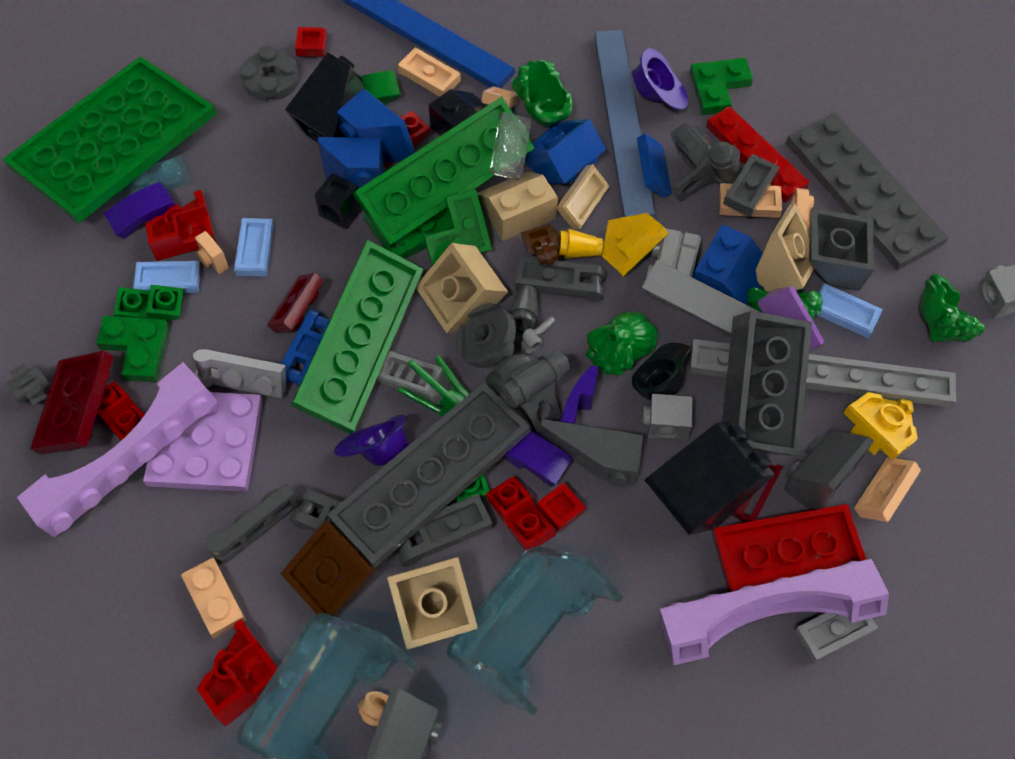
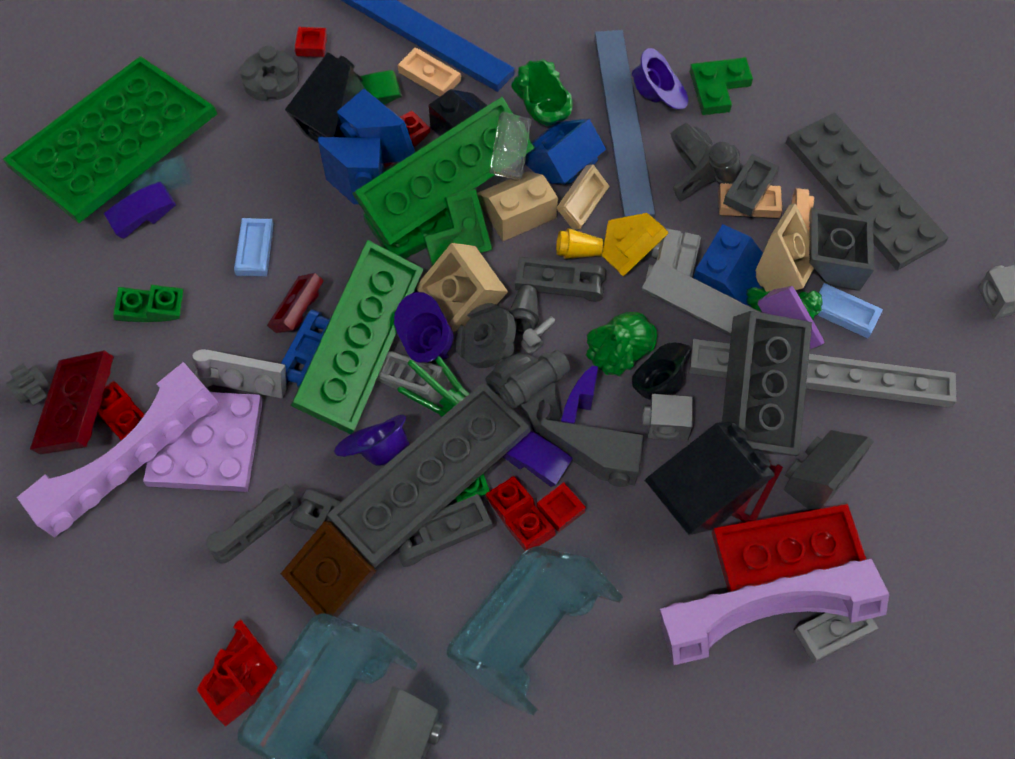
(141, 339): green plate -> none
(169, 273): light blue tile -> none
(177, 228): red slope -> none
(211, 253): light nougat plate -> none
(213, 597): light nougat plate -> none
(336, 200): black brick -> none
(372, 707): light nougat plate -> none
(423, 328): none -> dark purple piece
(432, 603): tan slope -> none
(494, 93): light nougat plate -> none
(543, 243): reddish brown plate -> none
(654, 165): blue tile -> none
(733, 129): red plate -> none
(885, 422): yellow plate -> none
(887, 489): light nougat plate -> none
(942, 315): green hair -> none

